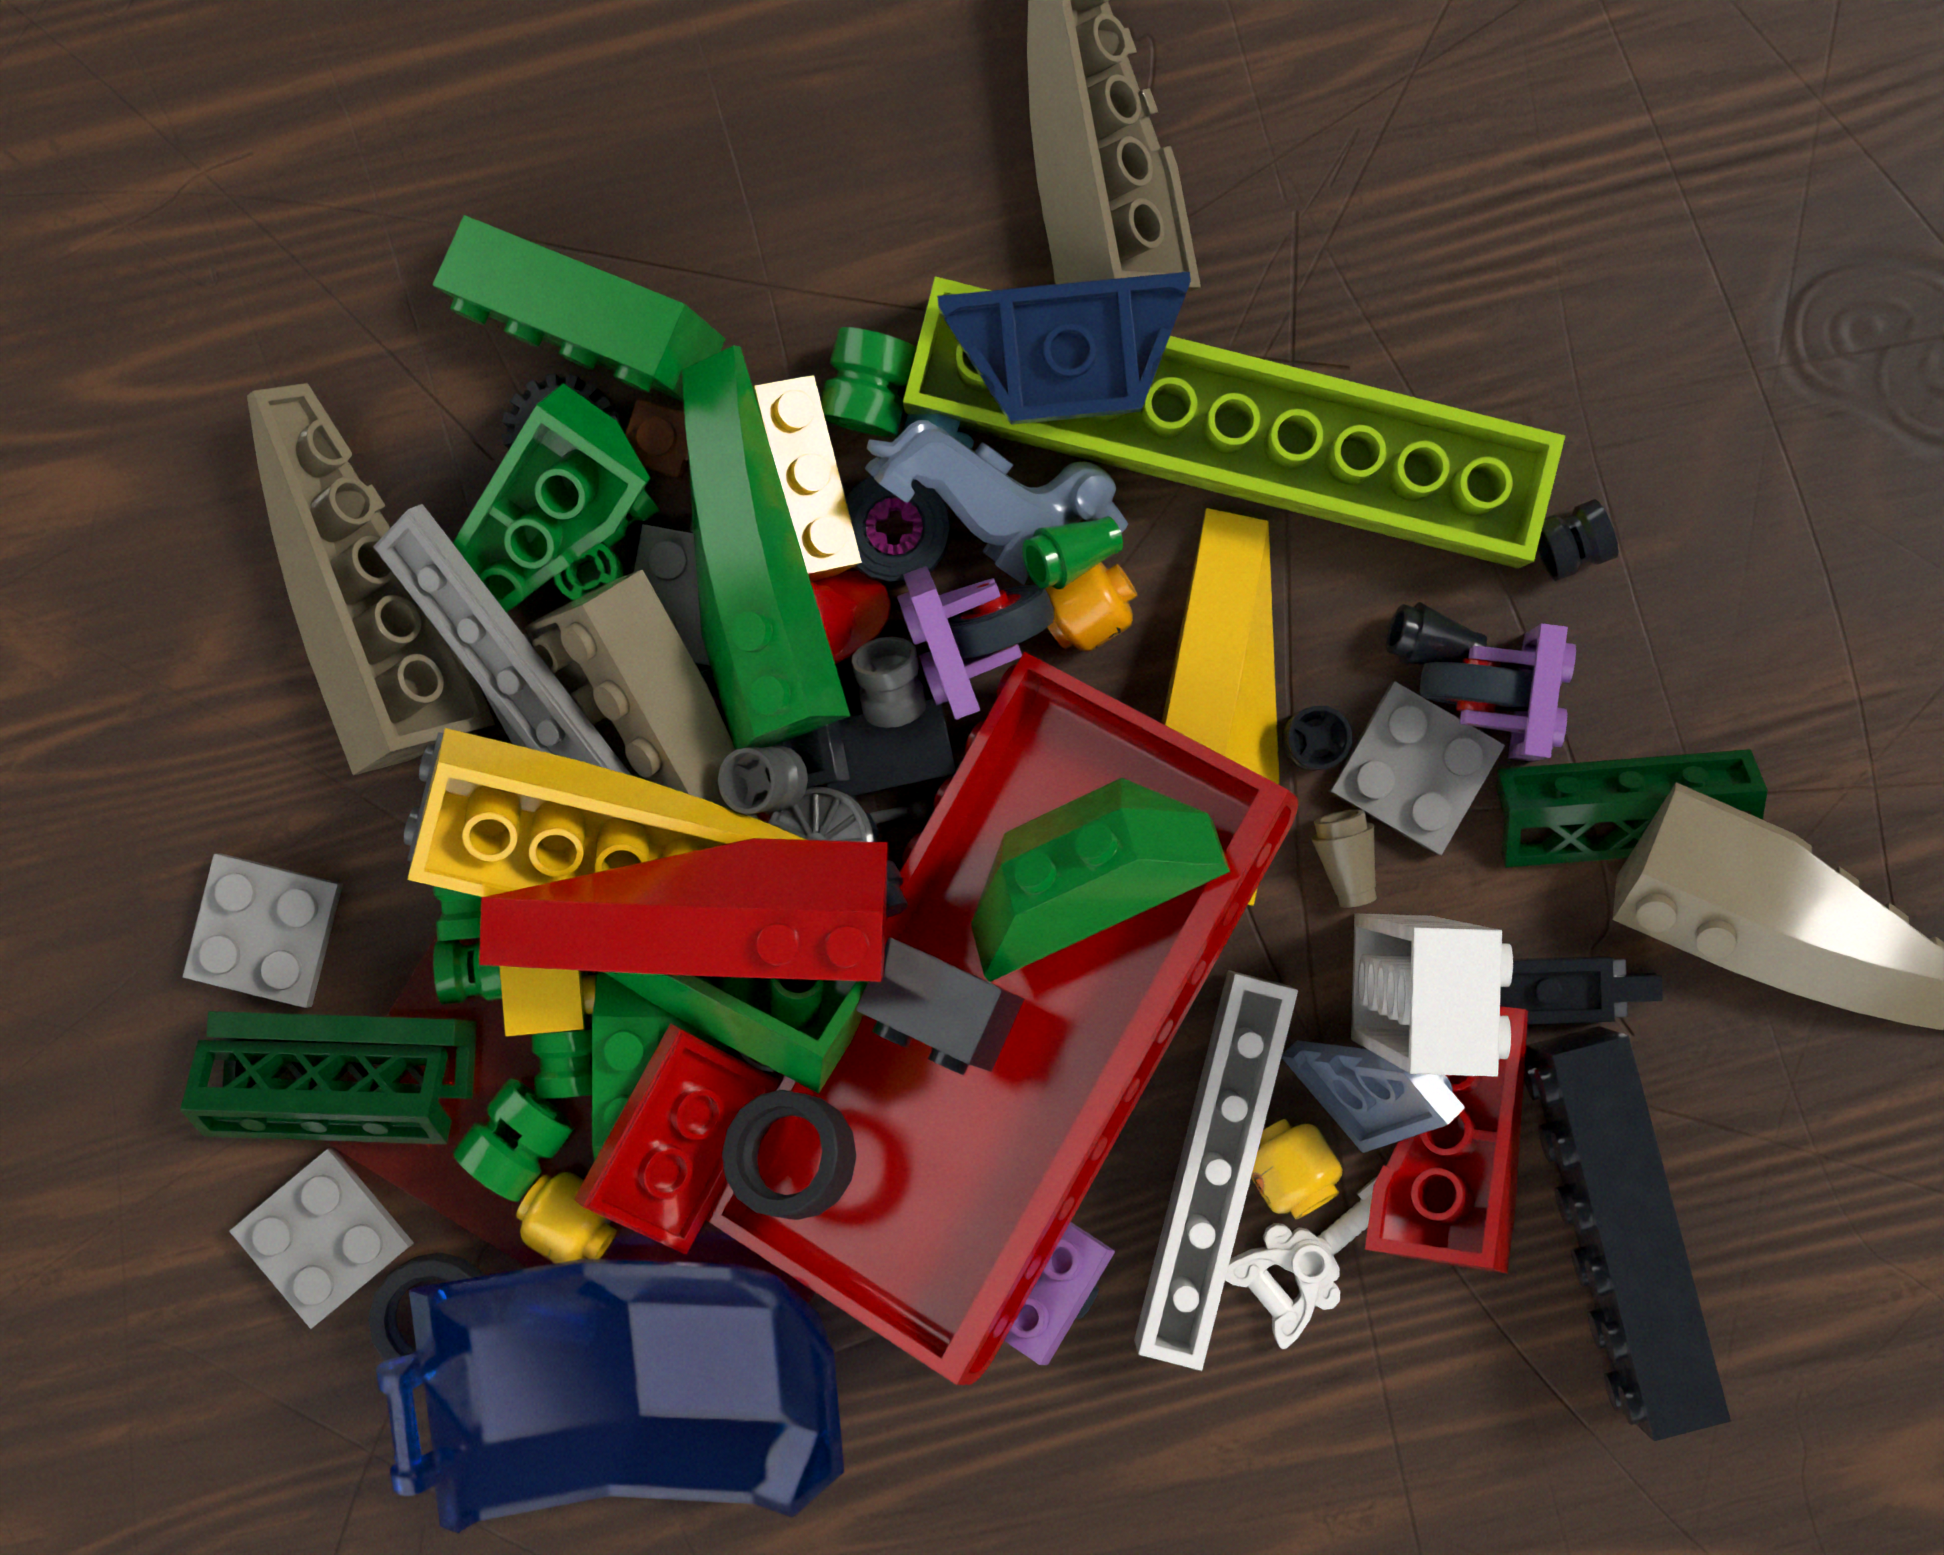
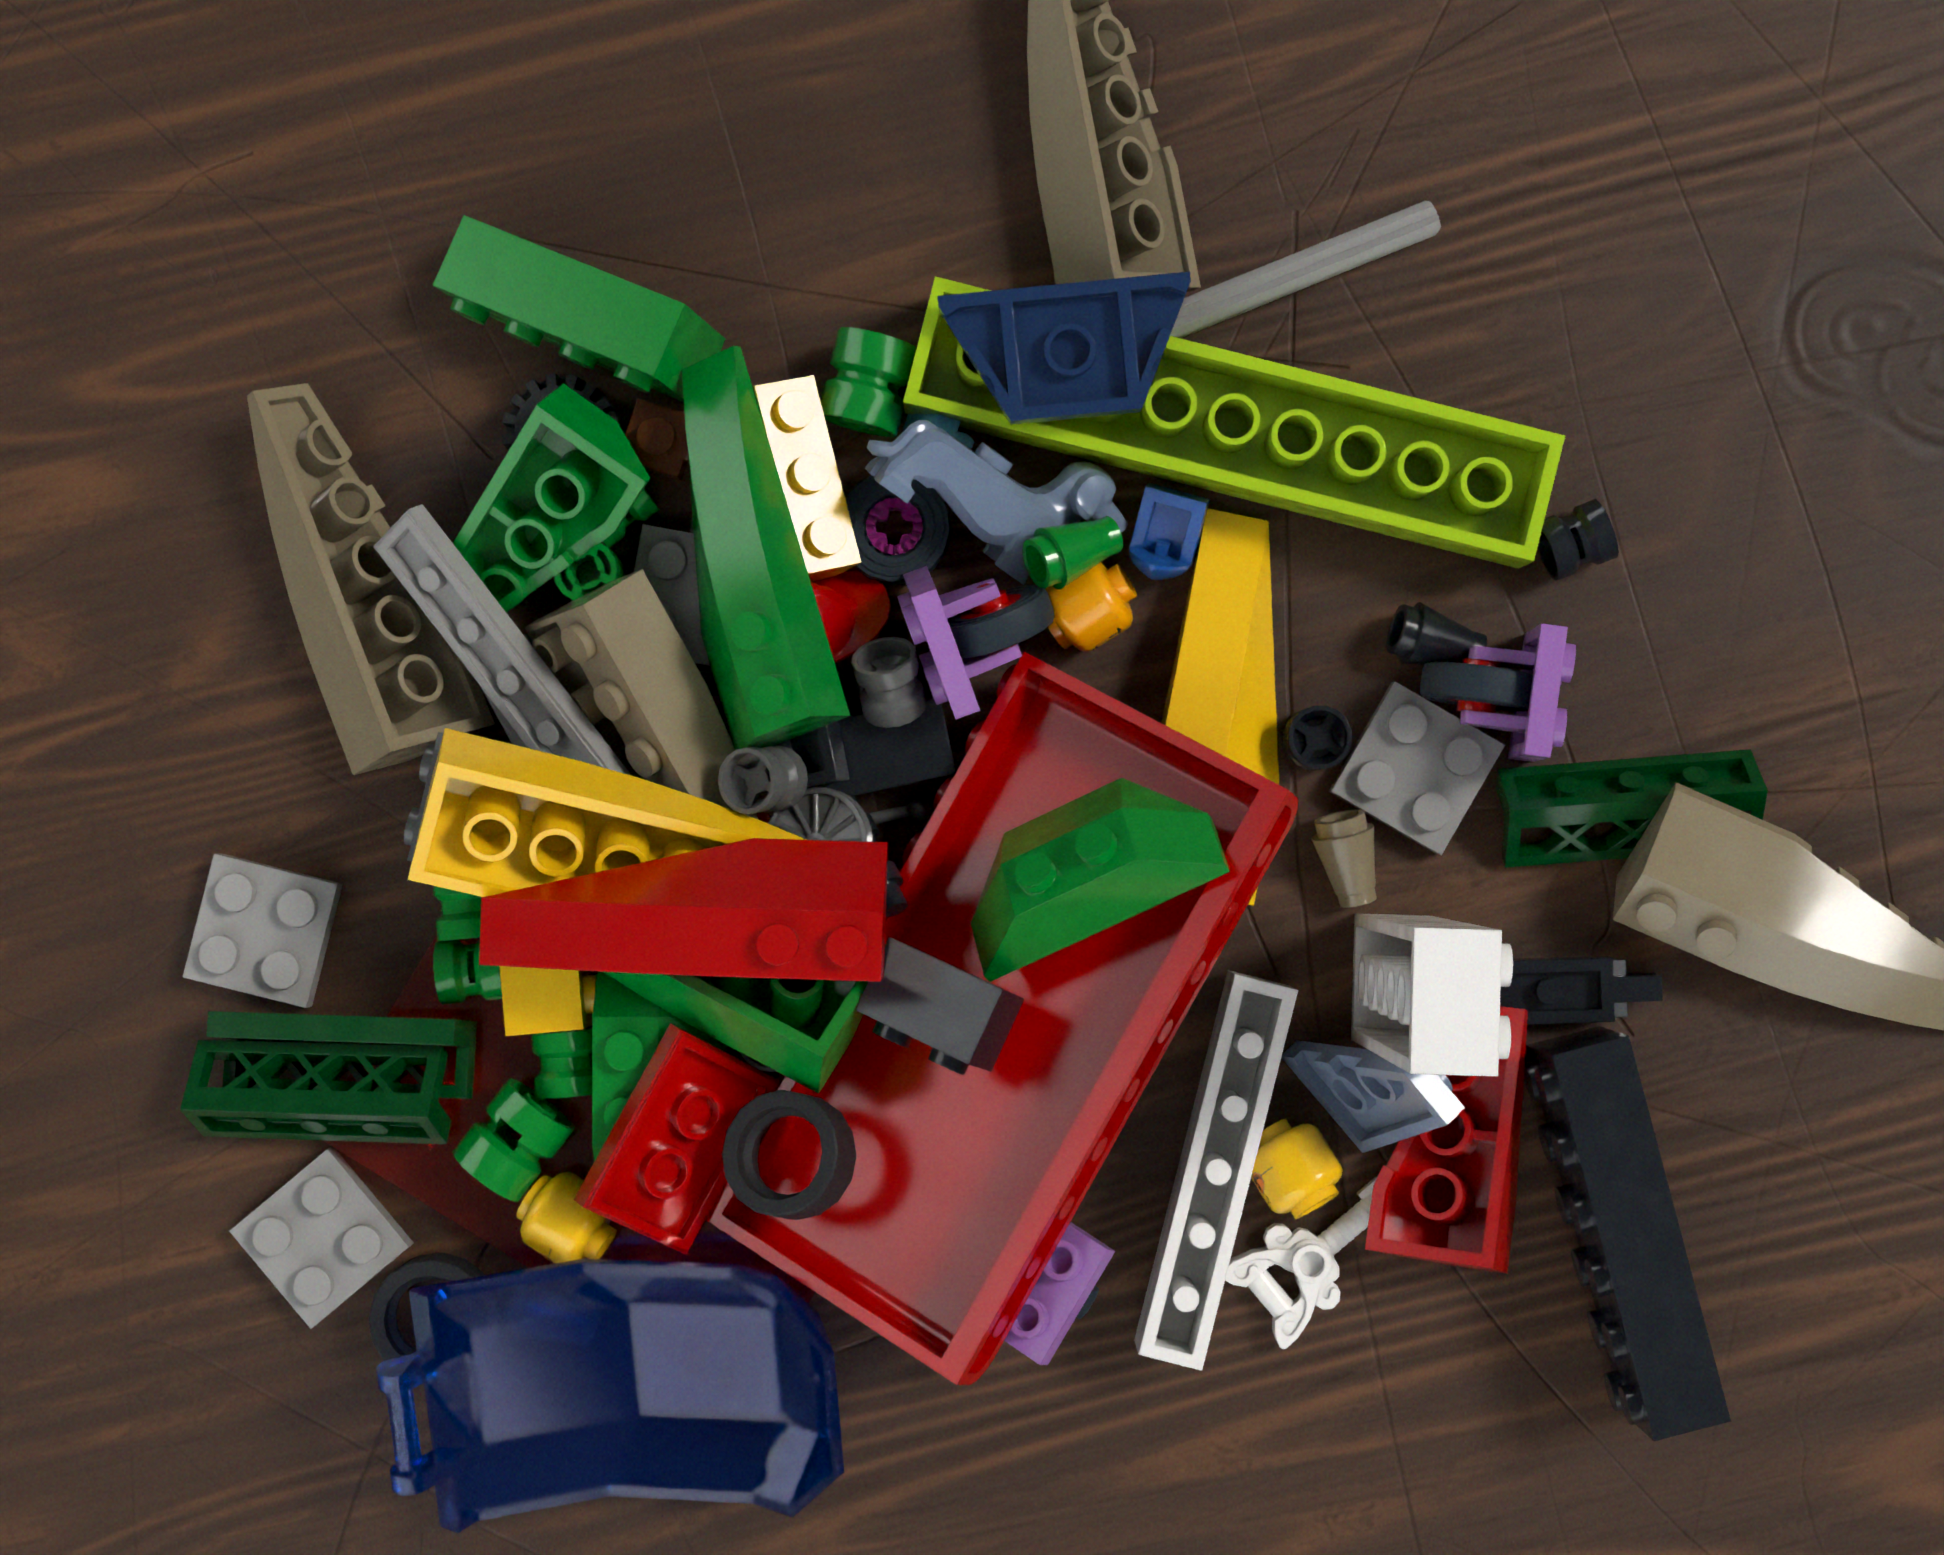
(1167, 531): none -> blue plate
(1306, 268): none -> light grey axle

